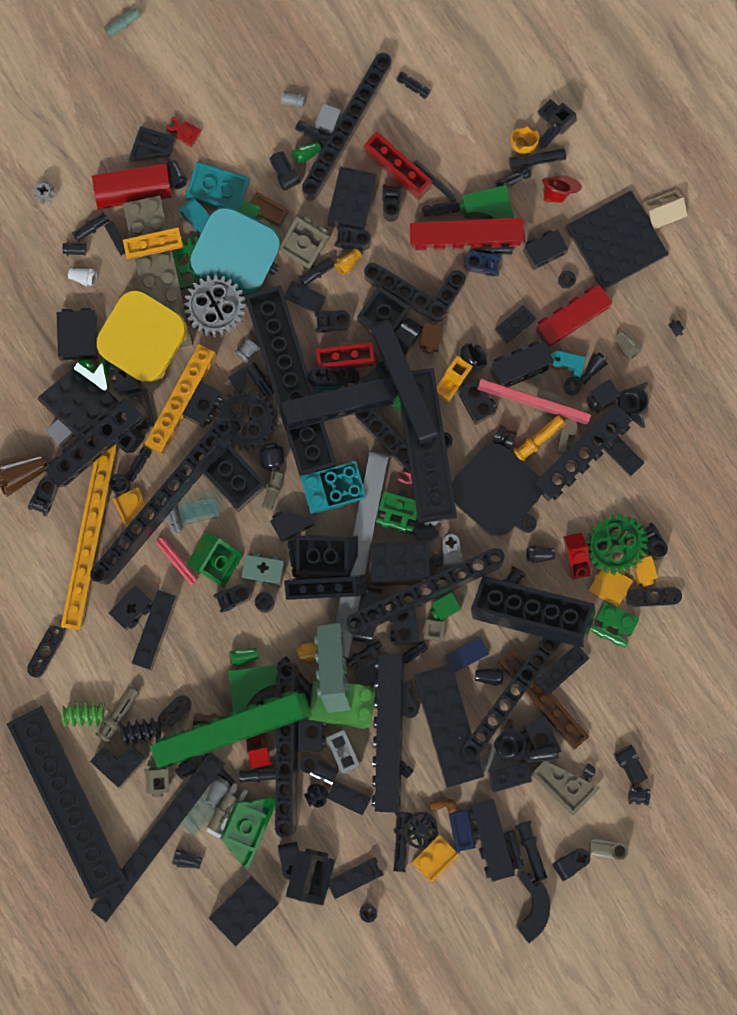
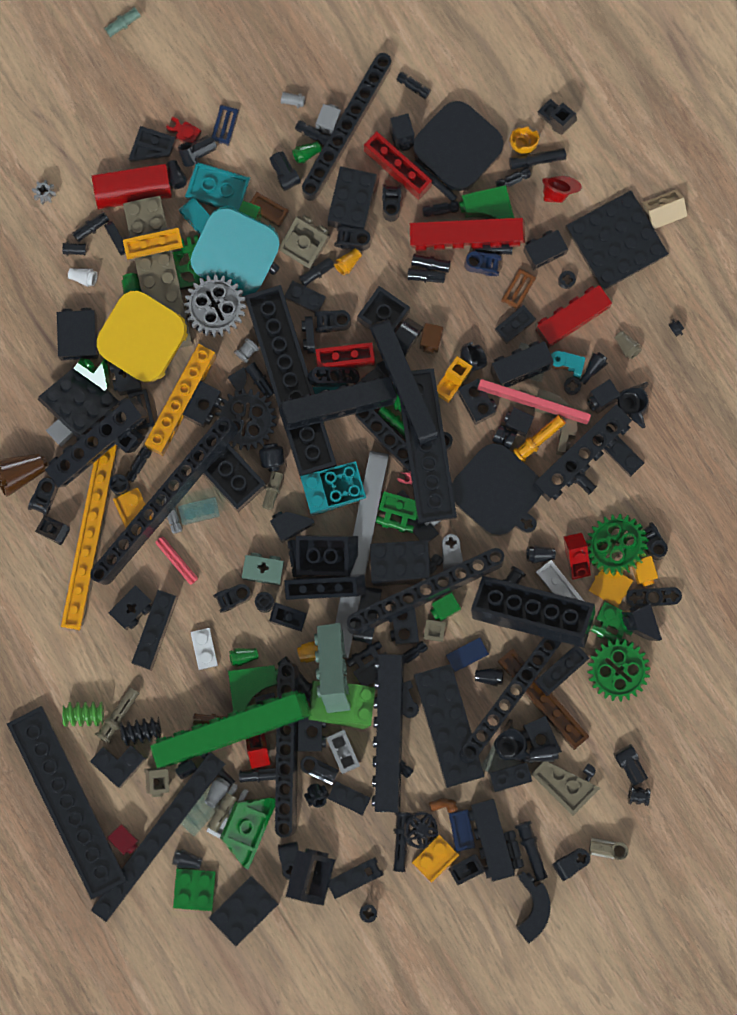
(33, 661): black beam -> none
(53, 530): none -> black slope
(123, 840): none -> dark red brick
(130, 283): none -> green brick
(172, 707): black beam -> none
(192, 151): none -> black piece
(194, 889): none -> green plate
(204, 649): none -> white plate
(214, 559): green slope -> none
(220, 140): none -> dark blue tile
(287, 617): none -> black slope
(307, 326): none -> black plate
(391, 419): none -> green pin
(402, 132): none -> black brick
(415, 293): black beam -> none
(426, 276): none -> black axle
(431, 263): none -> black pin
(458, 145): none -> black tile
(466, 869): none -> black slope
(511, 302): none -> dark orange tile
(518, 421): none -> black brick
(549, 135): black axle -> none
(556, 581): none -> white plate
(582, 480): none -> black pin
(607, 682): none -> green gear
(642, 622): none -> black slope

